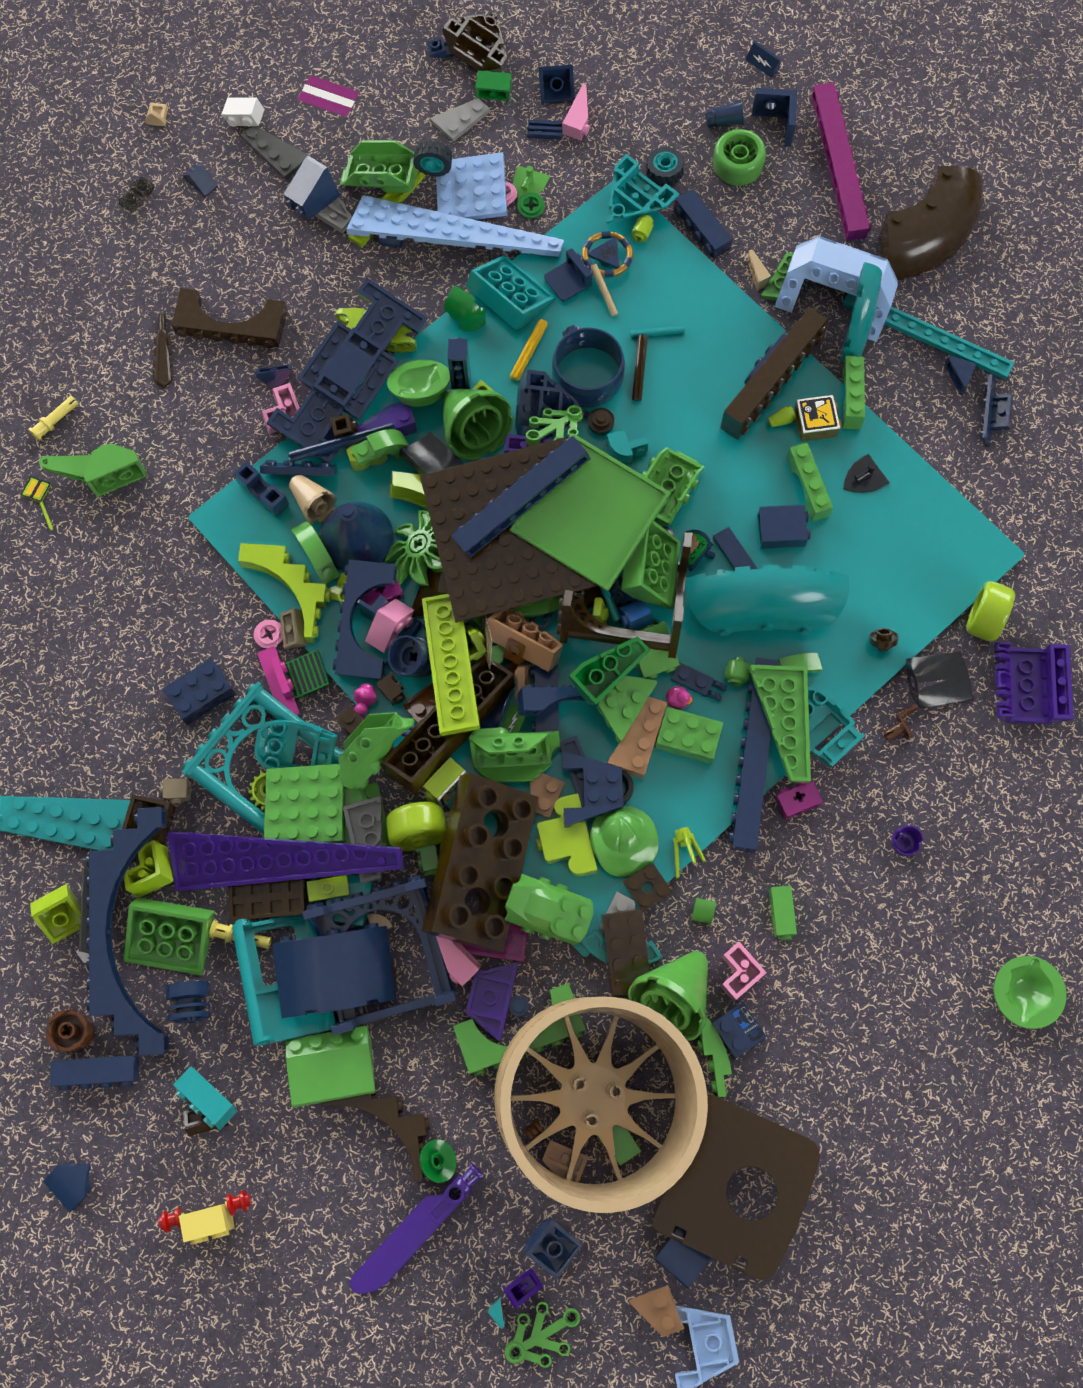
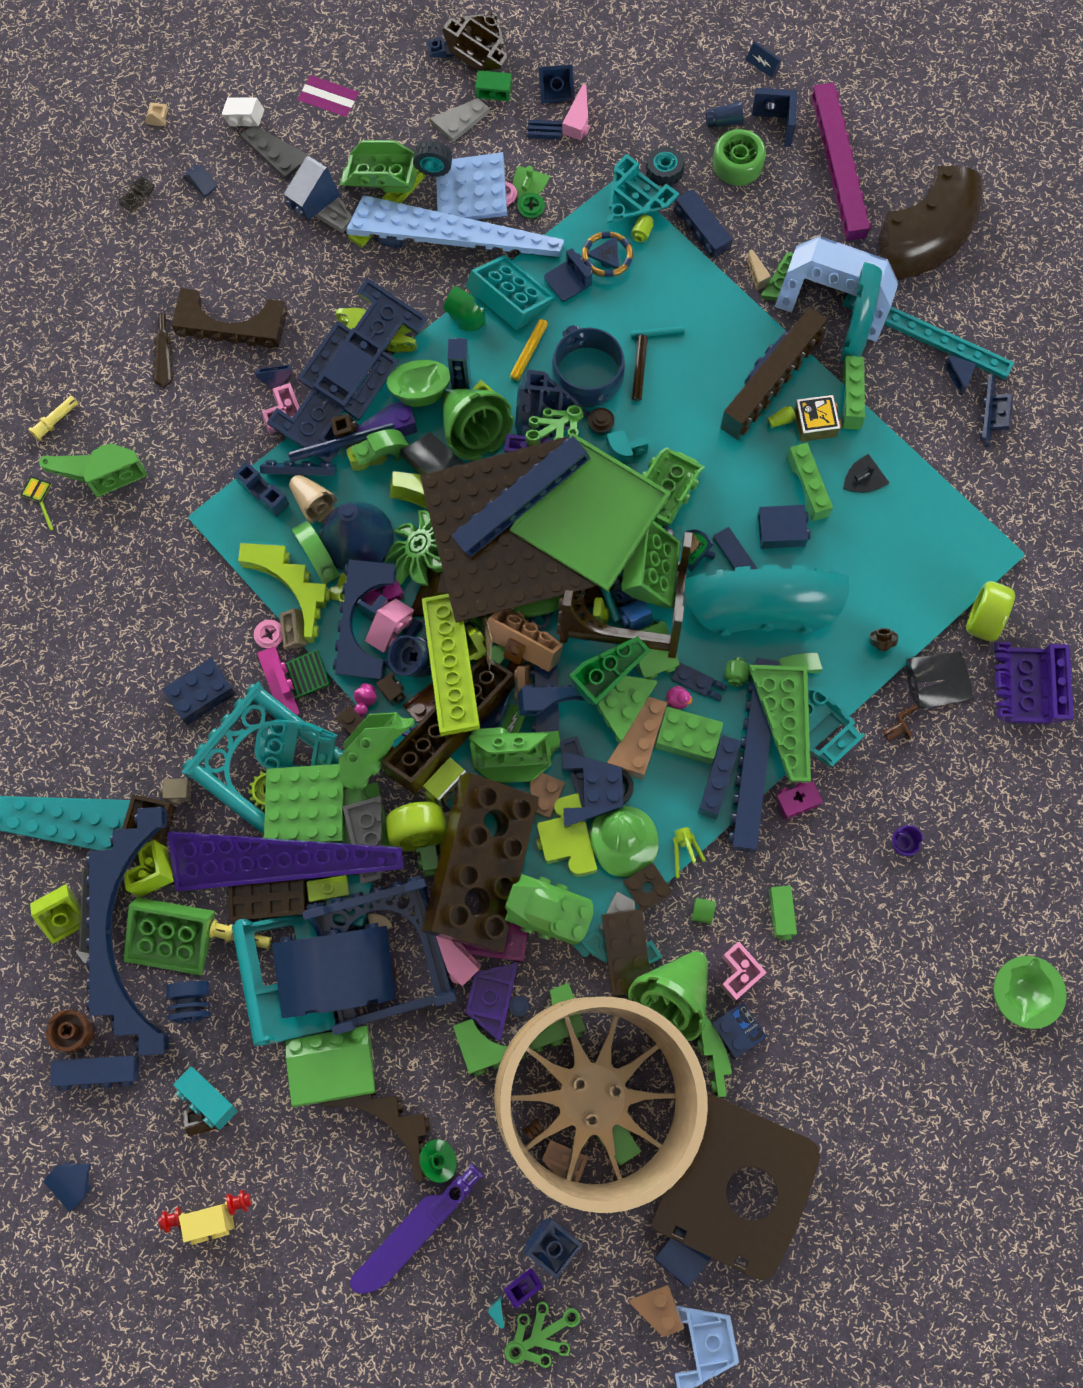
(606, 295): tan bar -> none
(719, 777): none -> dark blue brick

